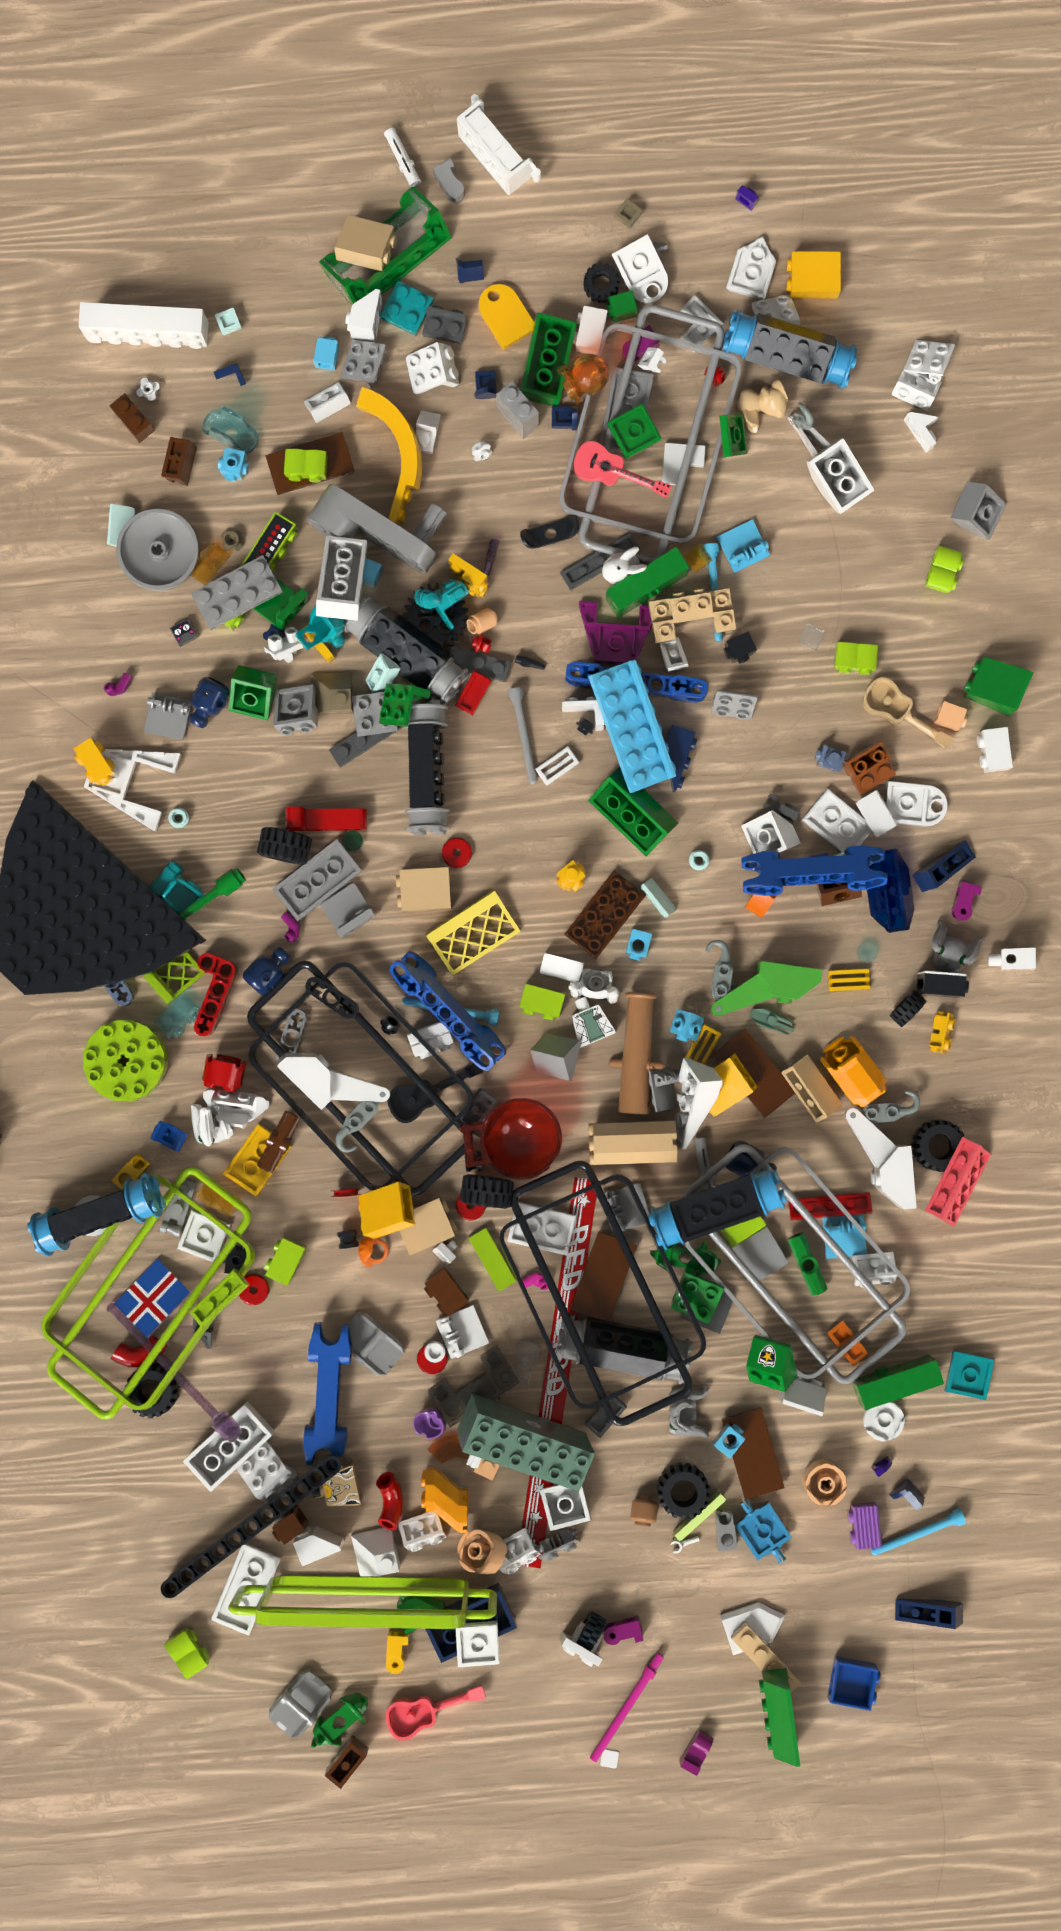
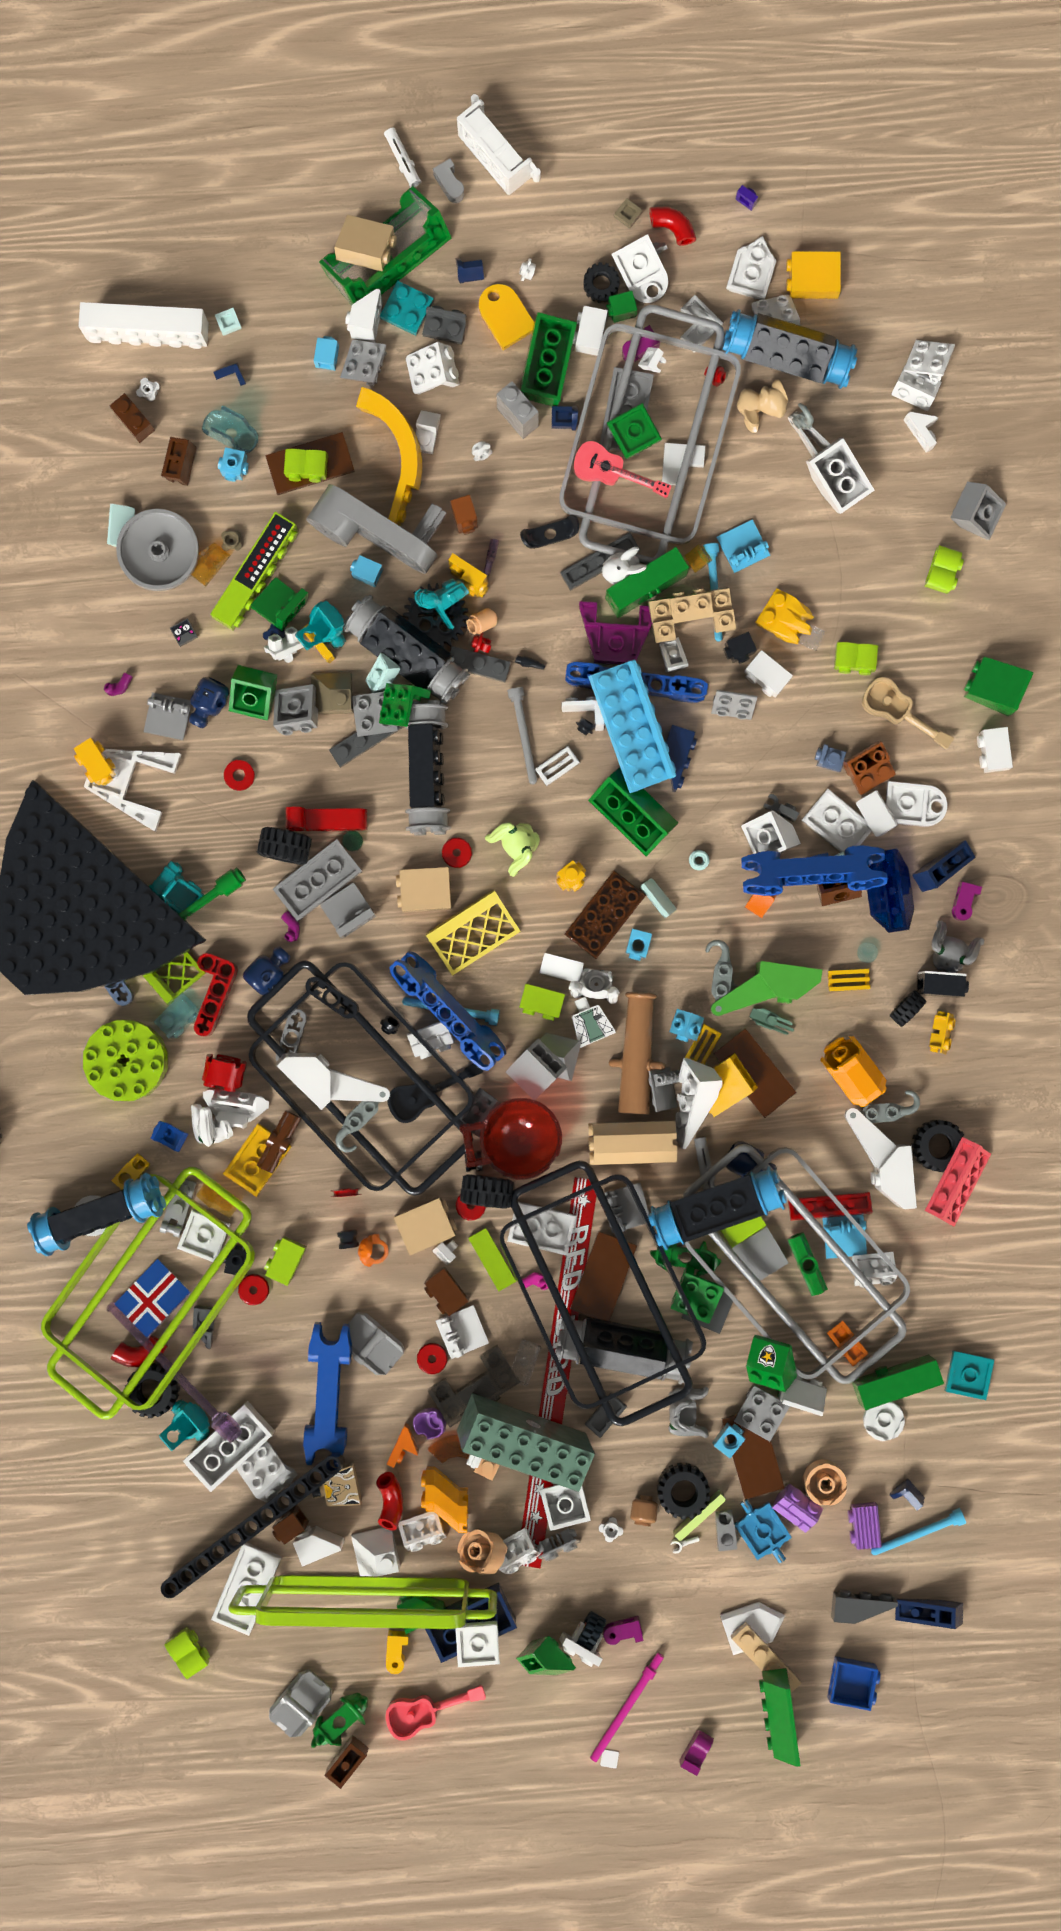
(172, 817): light aqua plate -> none
(189, 1421): none -> teal piece
(219, 1298): lime tile -> none
(229, 775): none -> red piece
(236, 592): light grey plate -> none
(327, 402): white slope -> none
(341, 578): white brick -> none
(386, 1210): yellow brick -> none
(405, 1441): none -> orange slope
(434, 1351): white tile -> none
(464, 514): none -> dark orange brick
(473, 692): red tile -> none
(485, 385): dark blue tile -> none
(517, 841): none -> yellowish green hair
(527, 270): none -> white plate
(536, 1069): none -> light grey brick
(545, 1658): none -> green slope
(585, 376): clear orange tile -> none
(612, 1523): none -> white plate
(675, 221): none -> red cylinder
(733, 434): green plate -> none
(761, 1413): none -> light grey hinge
(767, 674): none -> white brick
(785, 617): none -> yellow plate
(797, 1508): none -> medium lavender brick
(811, 1088): tan brick -> none
(858, 1607): none -> dark grey slope
(882, 1466): dark purple tile -> none
(951, 716): light nougat brick -> none
(1024, 959): white torso -> none

